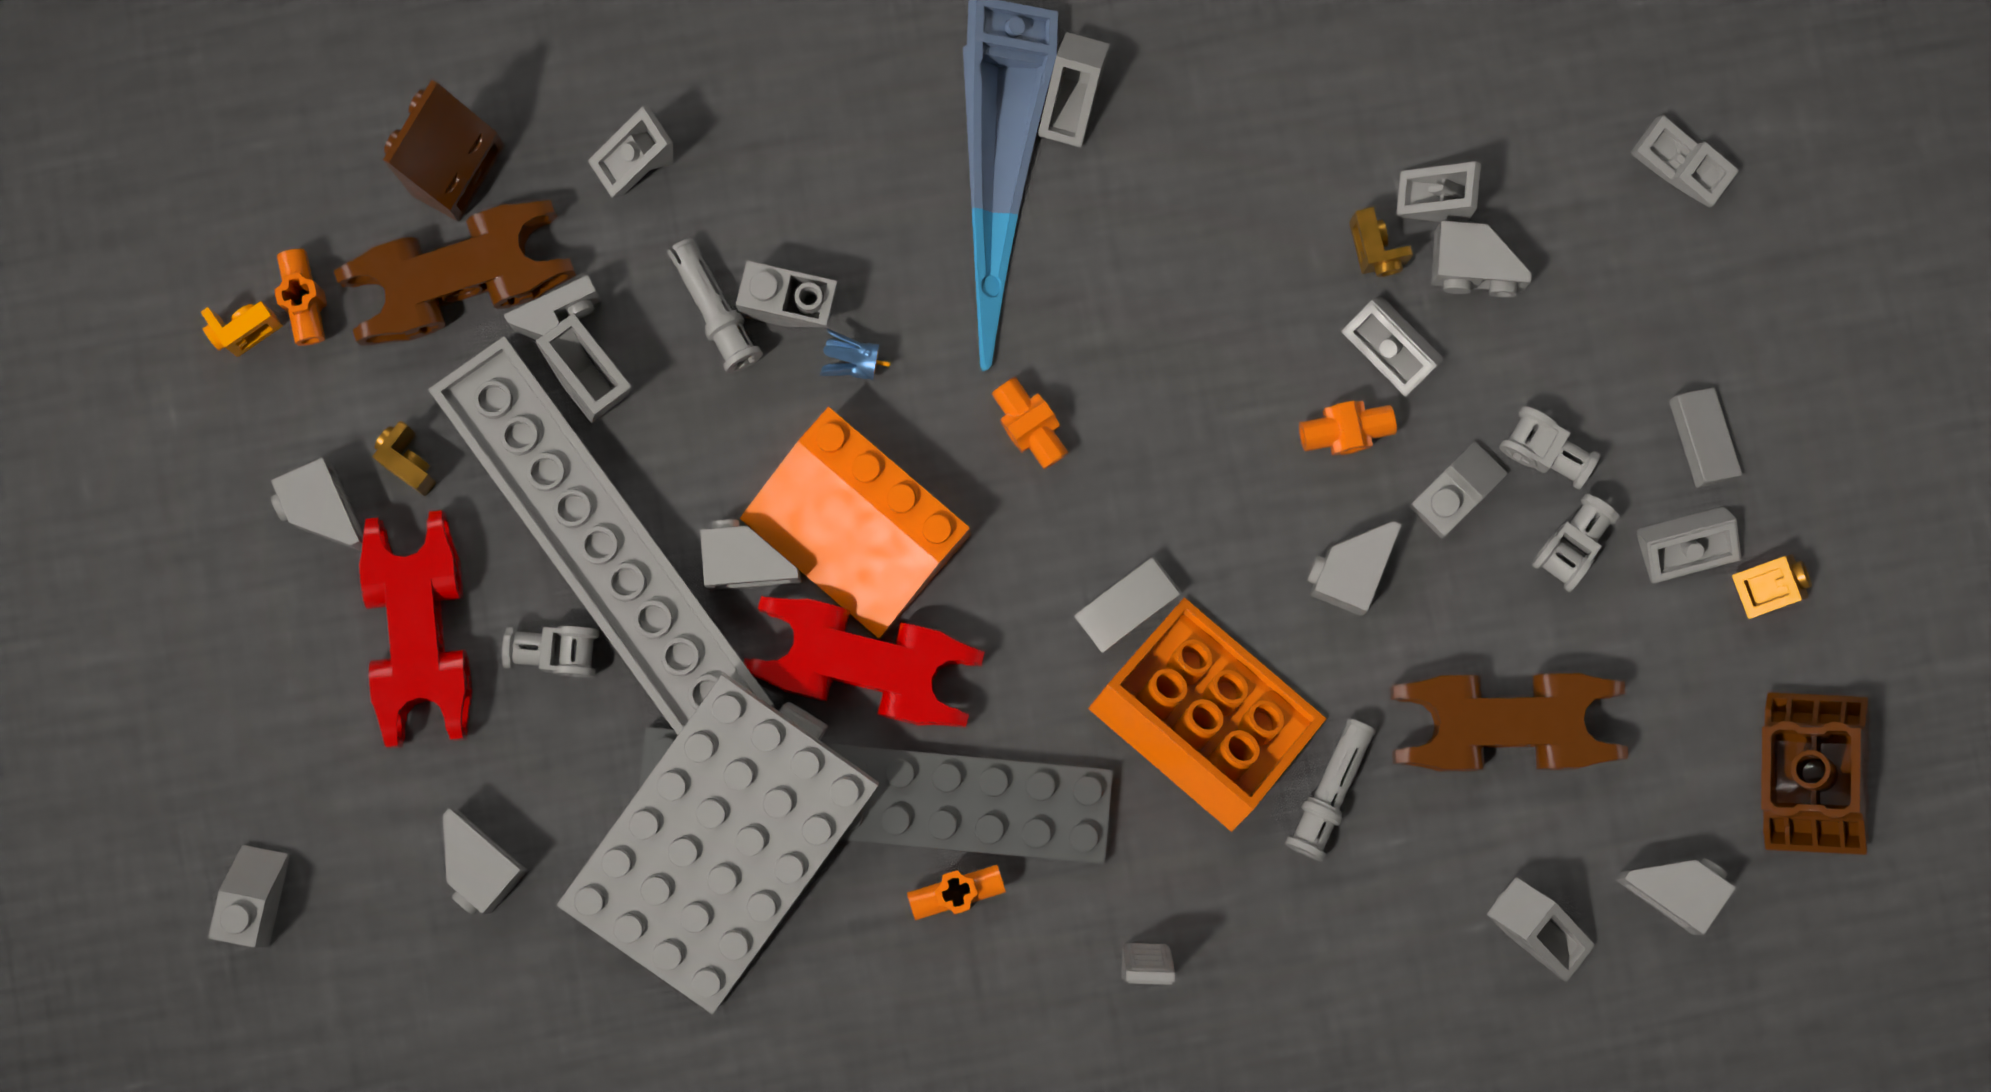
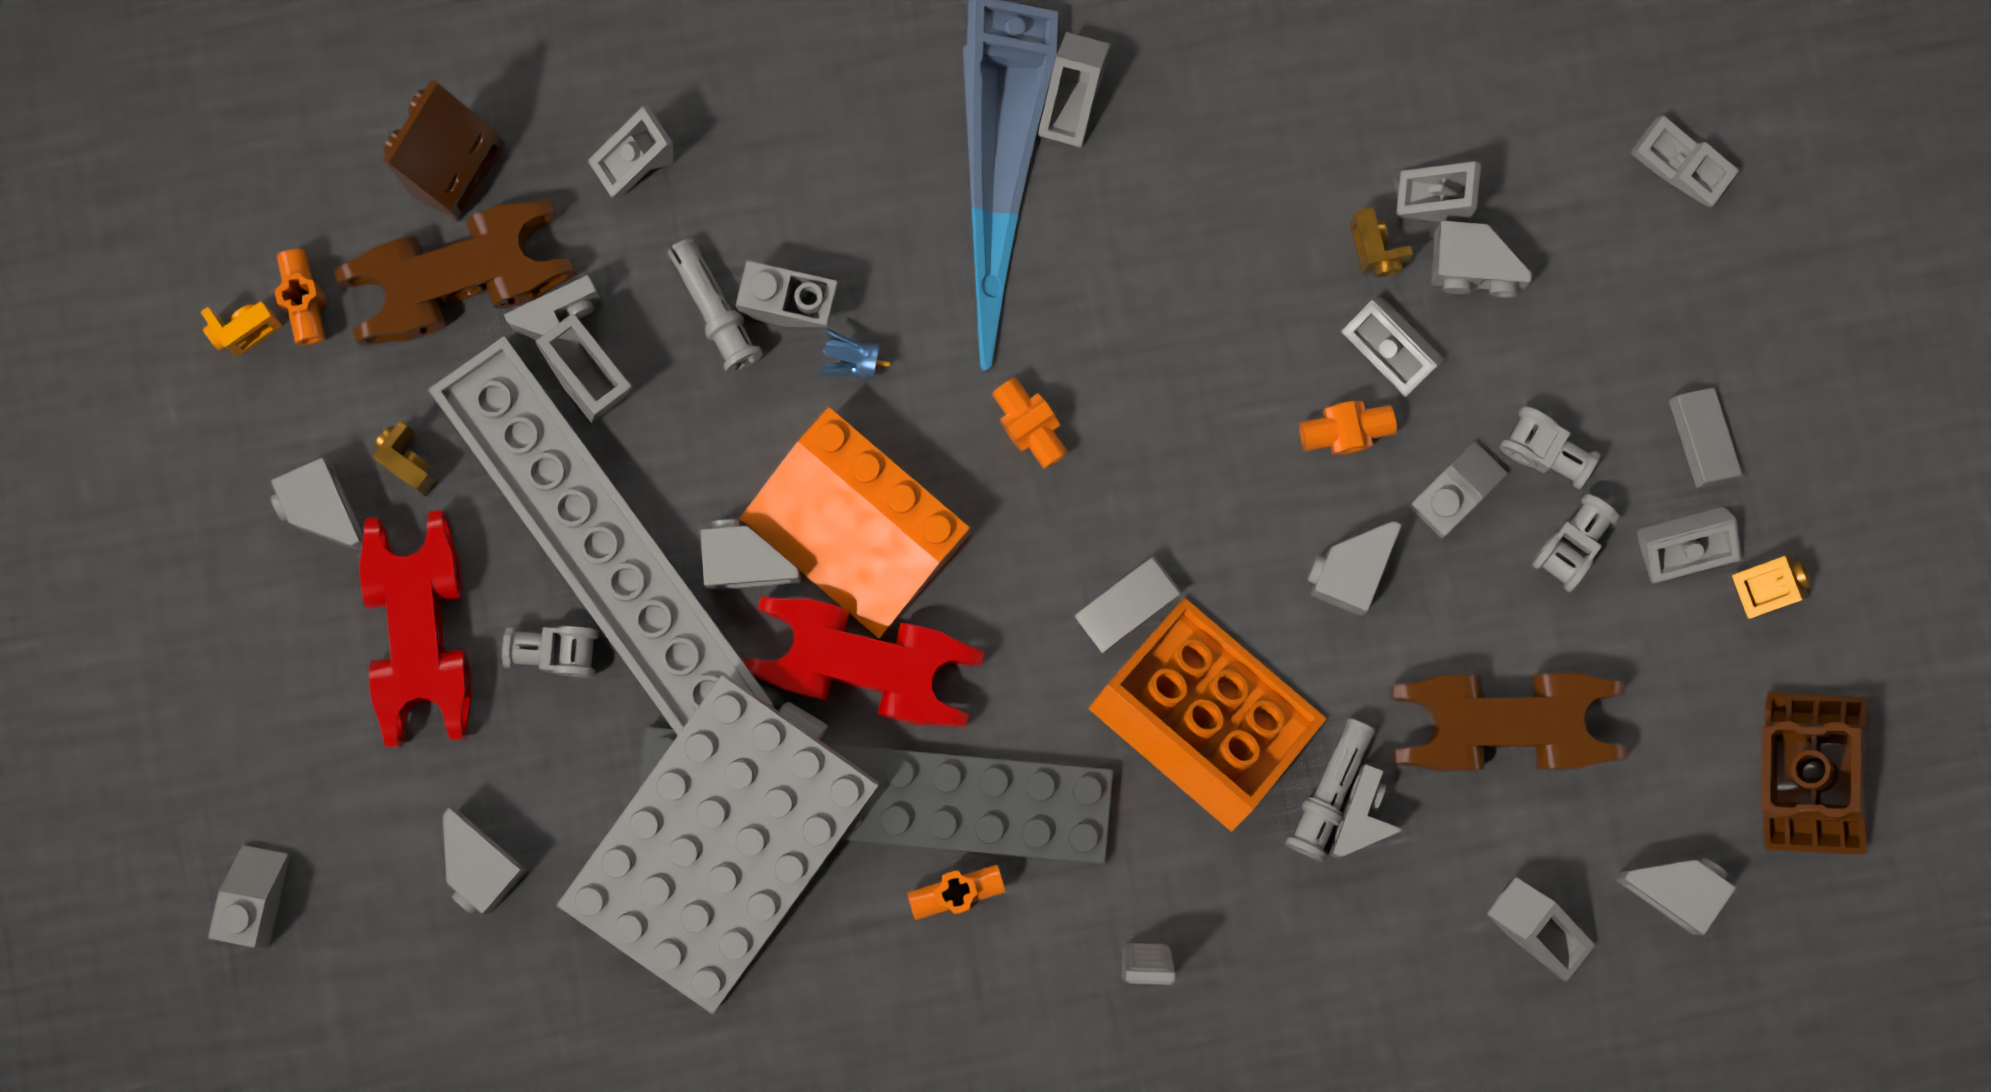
(1357, 828): none -> light grey slope

